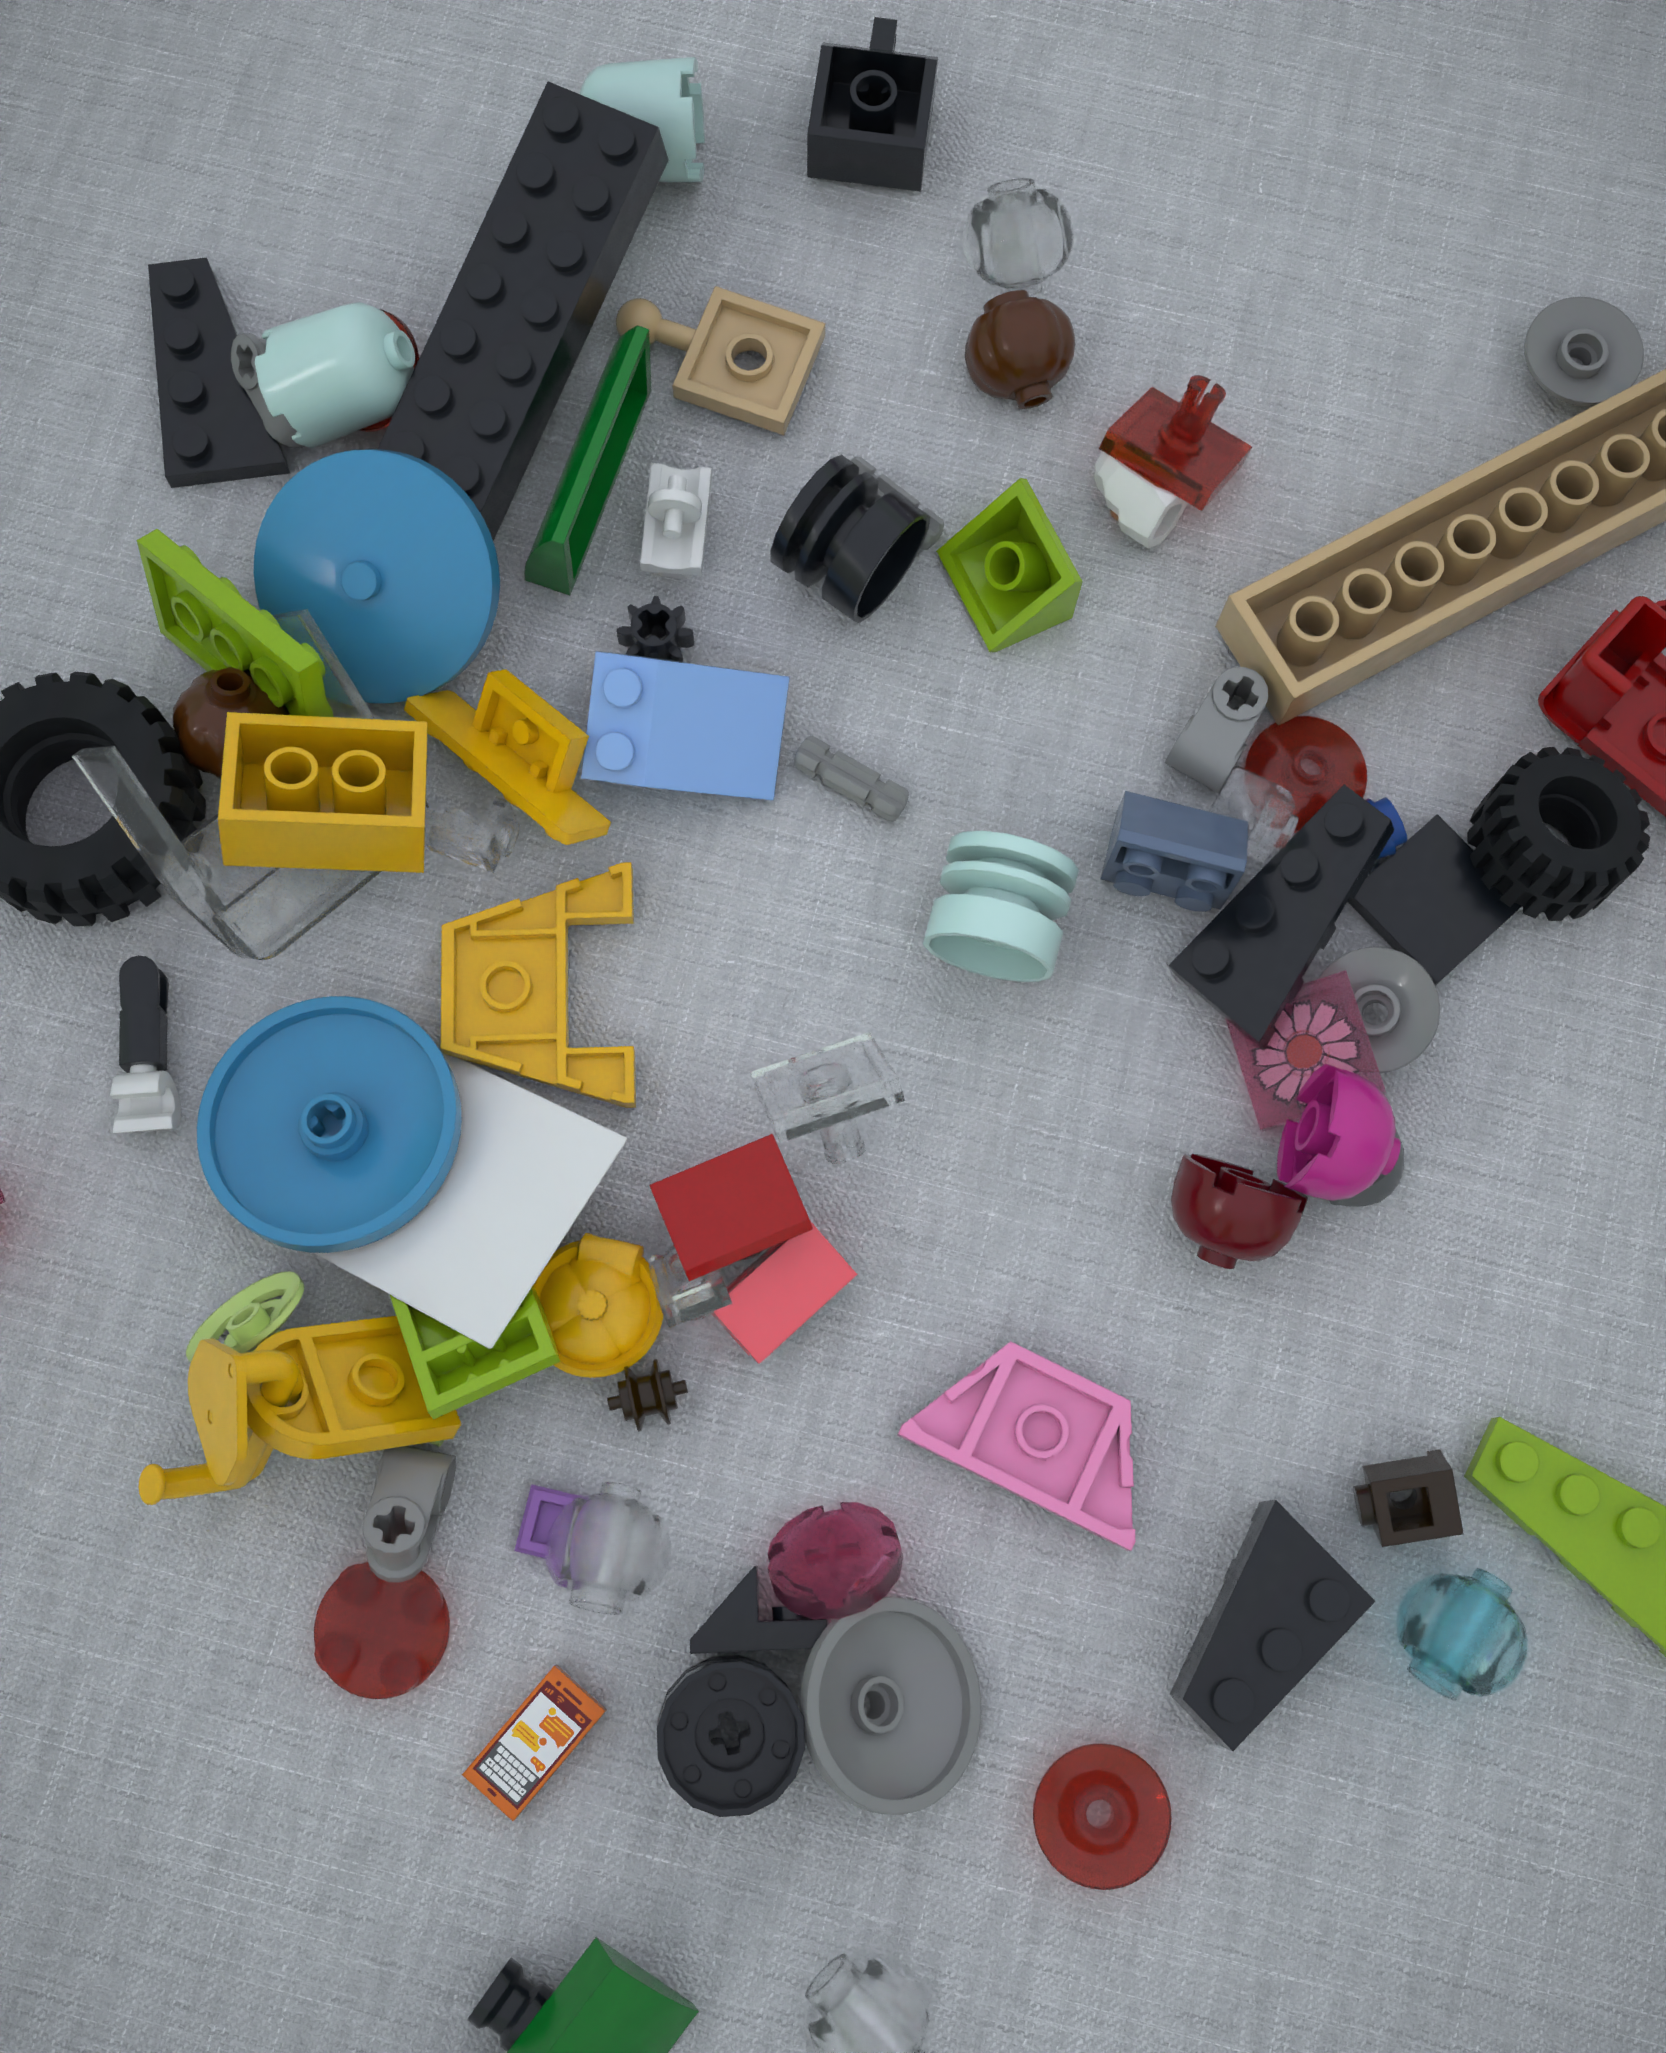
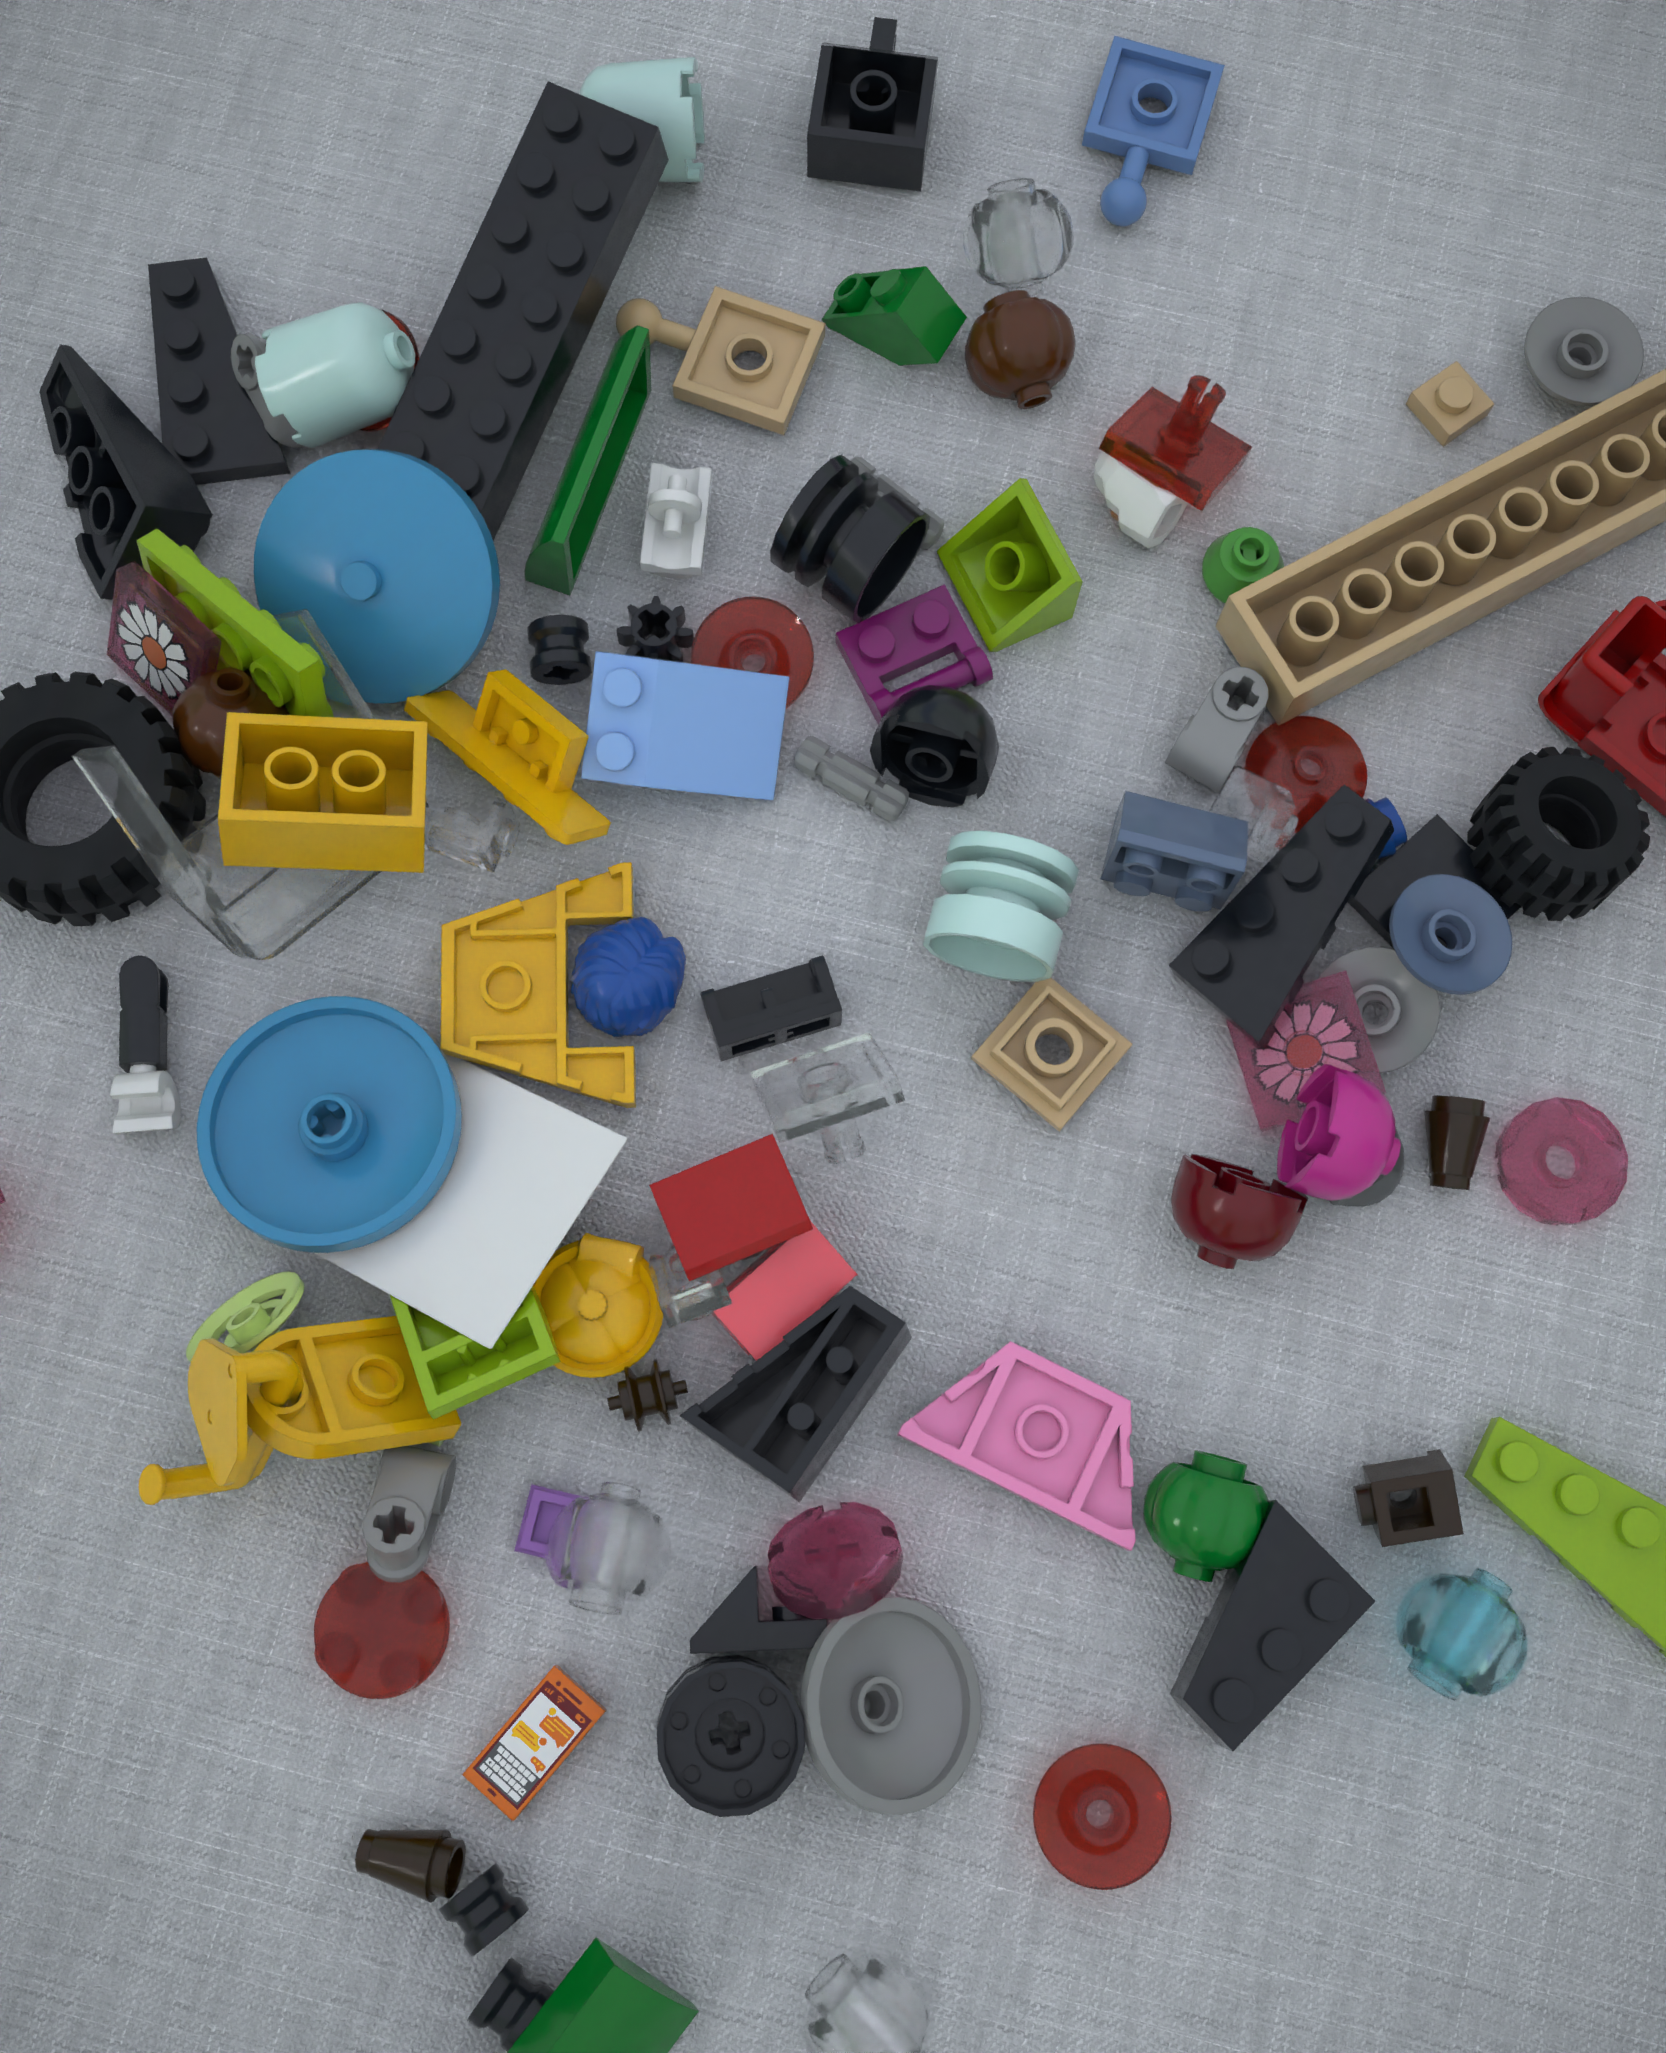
(115, 472): none -> black wedge
(157, 637): none -> tile
(413, 1860): none -> dark brown cone
(484, 1909): none -> black wheel
(559, 649): none -> black wheel
(627, 977): none -> blue hair
(759, 628): none -> clear red dish
(772, 1009): none -> black hinge
(805, 1392): none -> black wedge
(896, 314): none -> green slope
(909, 639): none -> magenta plate
(937, 745): none -> black cylinder
(1046, 1088): none -> tan piece
(1142, 137): none -> medium blue plate
(1204, 1514): none -> green plant
(1239, 561): none -> bright green cone
(1449, 403): none -> tan plate
(1454, 1139): none -> dark brown cone
(1468, 923): none -> sand blue dish
(1591, 1140): none -> clear pink tile

